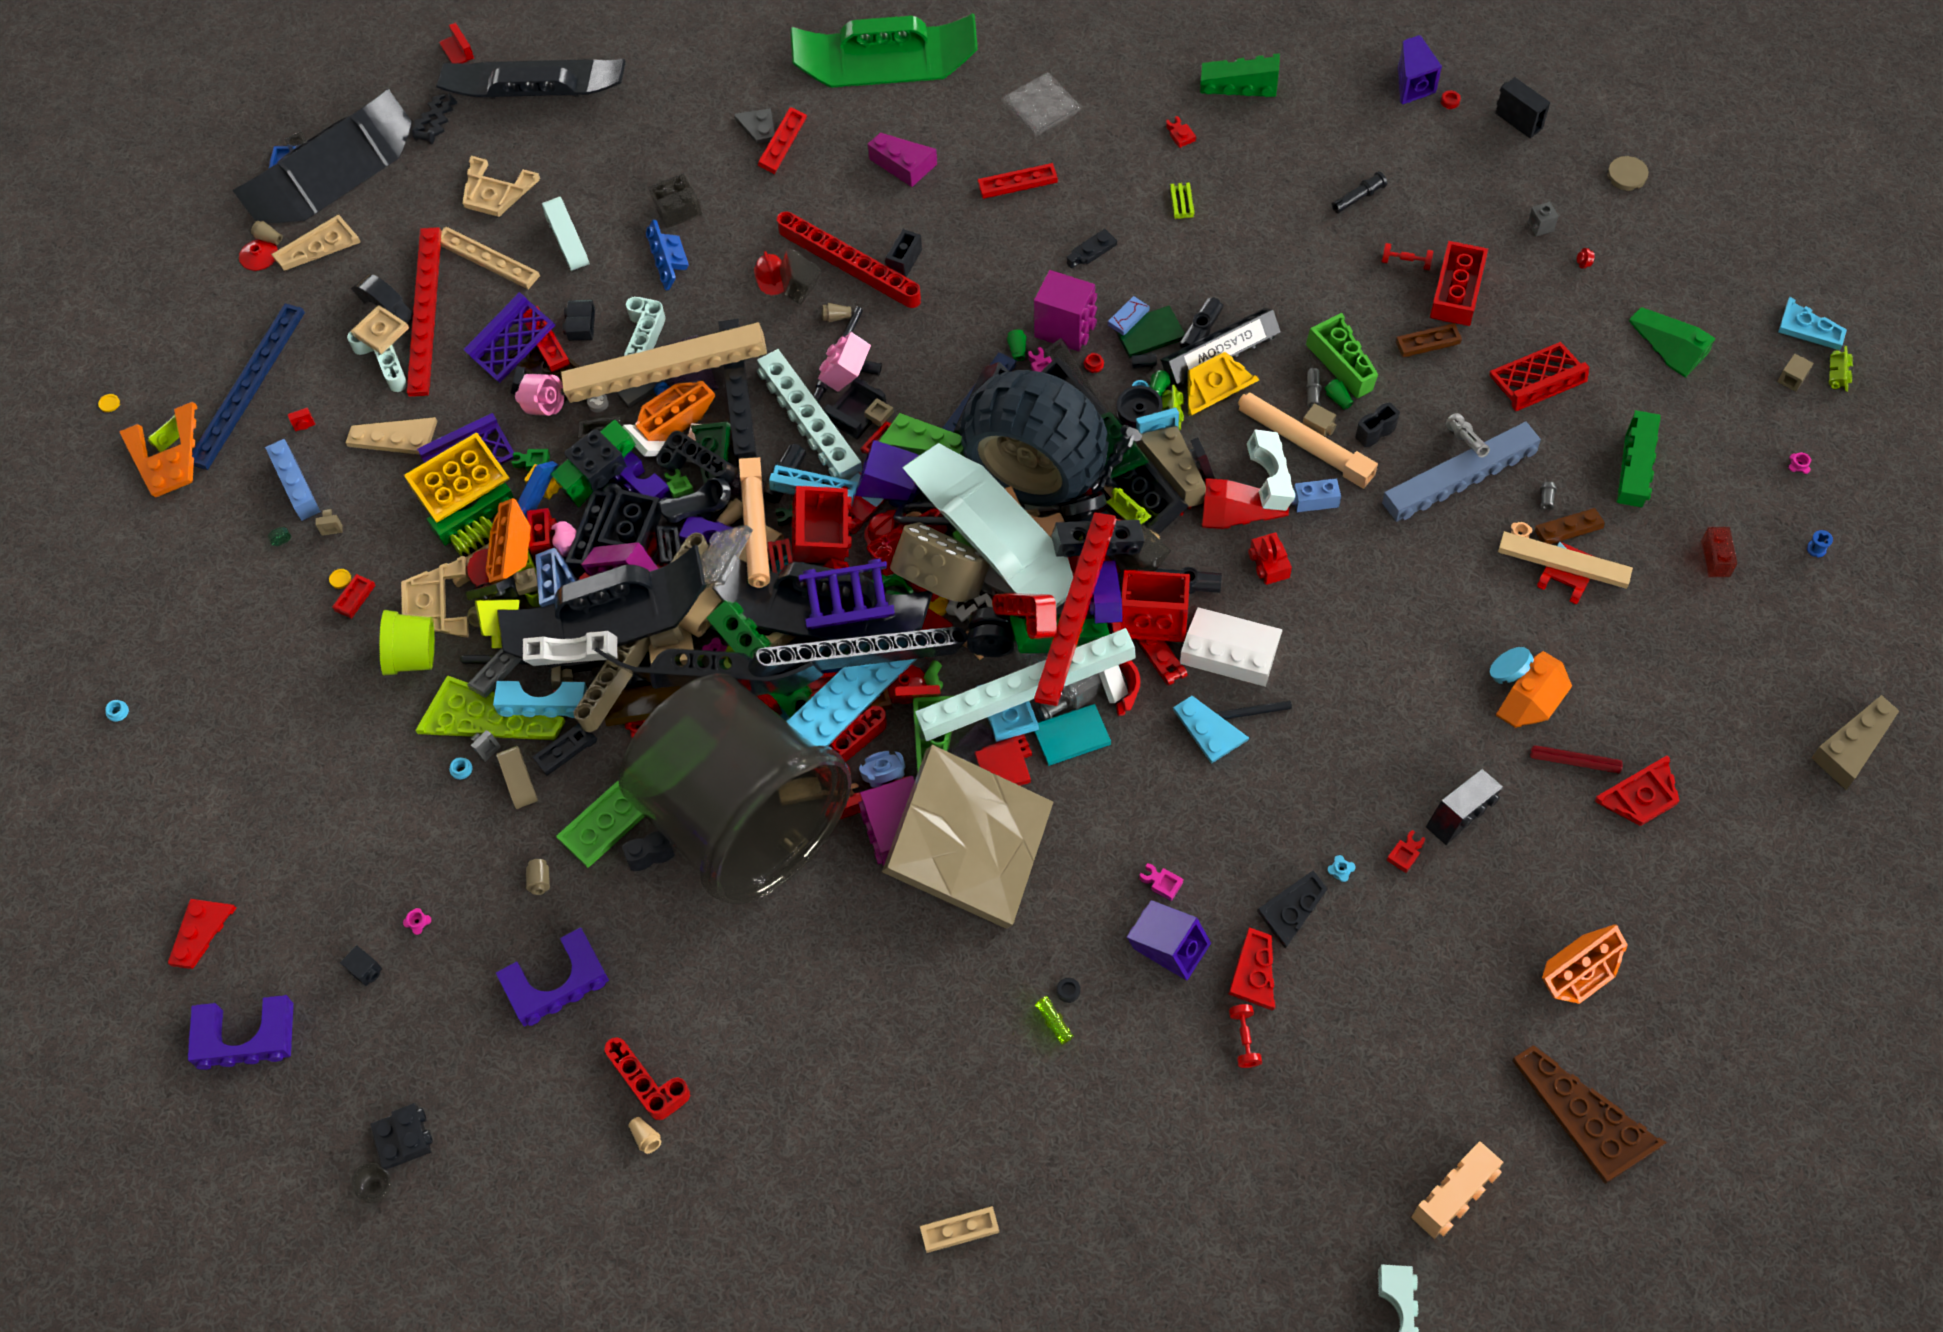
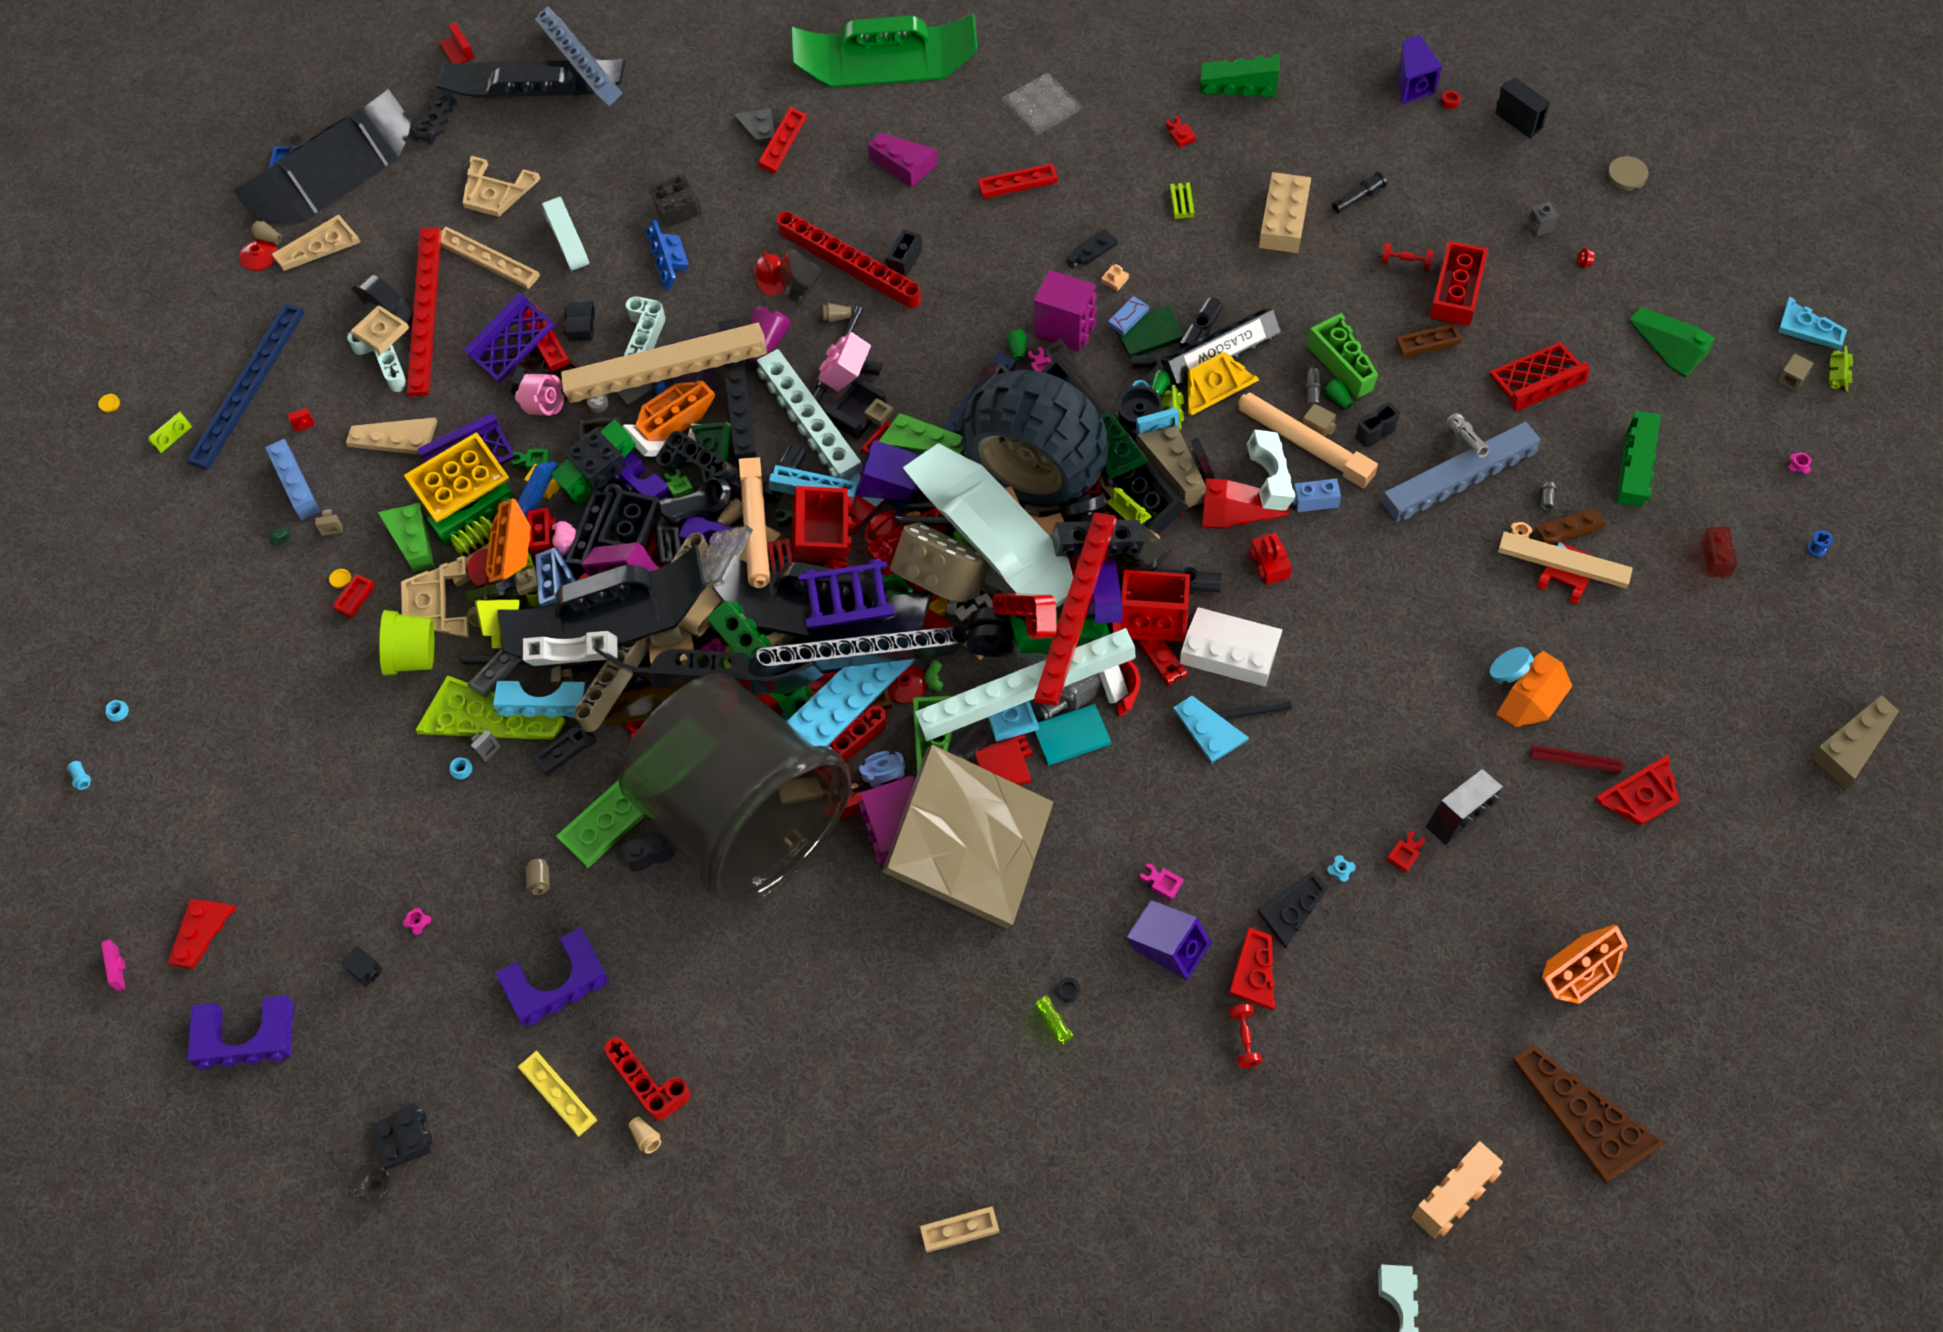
(80, 779): none -> medium azure pin
(113, 965): none -> dark pink plate
(168, 468): orange wing -> none
(411, 535): none -> bright green wedge
(517, 777): dark tan beam -> none
(557, 1093): none -> light yellow tile
(578, 56): none -> sand blue brick
(773, 327): none -> magenta cone
(907, 693): red tile -> none
(1093, 363): red plate -> none
(1115, 277): none -> light nougat tile
(1128, 436): black piece -> none
(1285, 212): none -> tan brick

